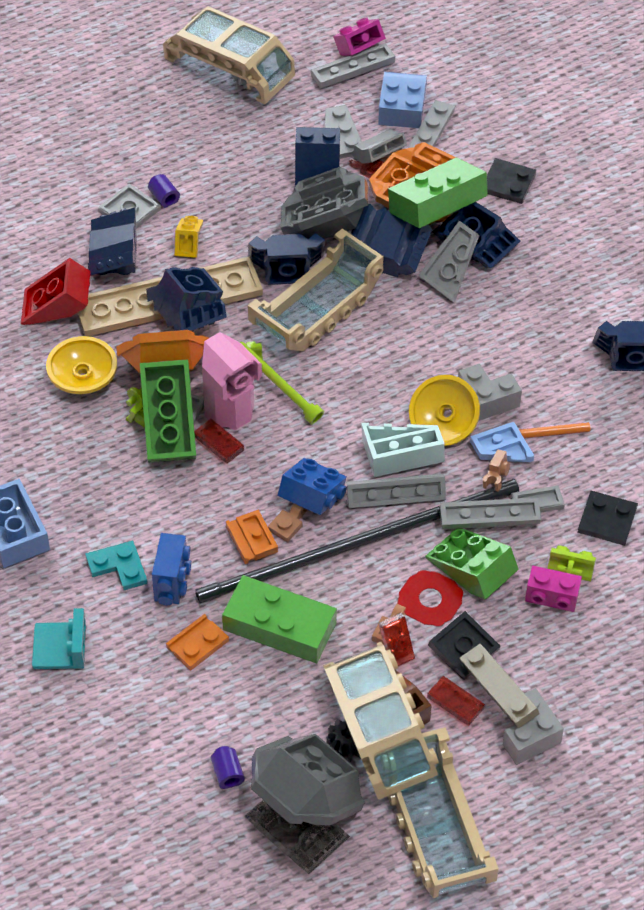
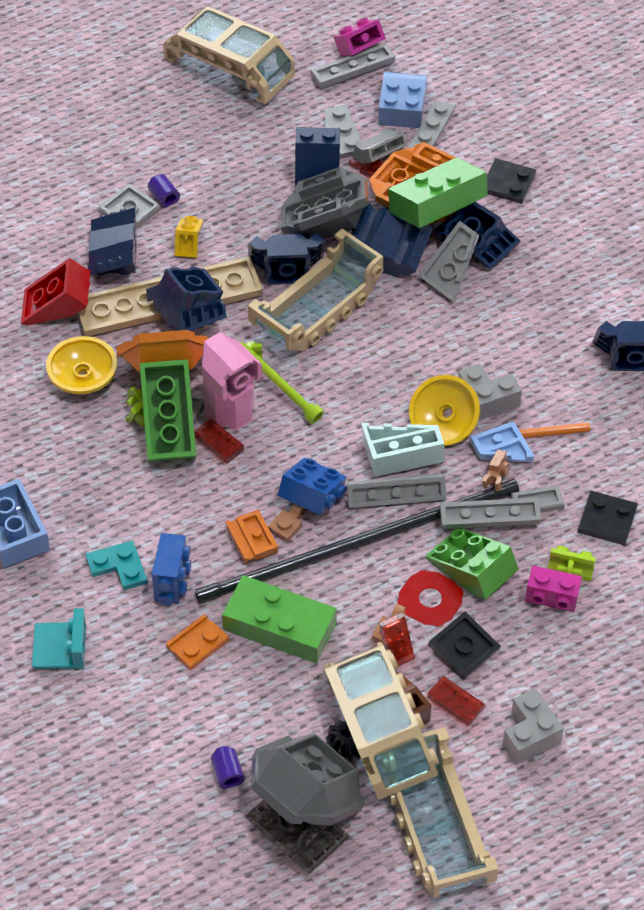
(499, 686): plate -> none

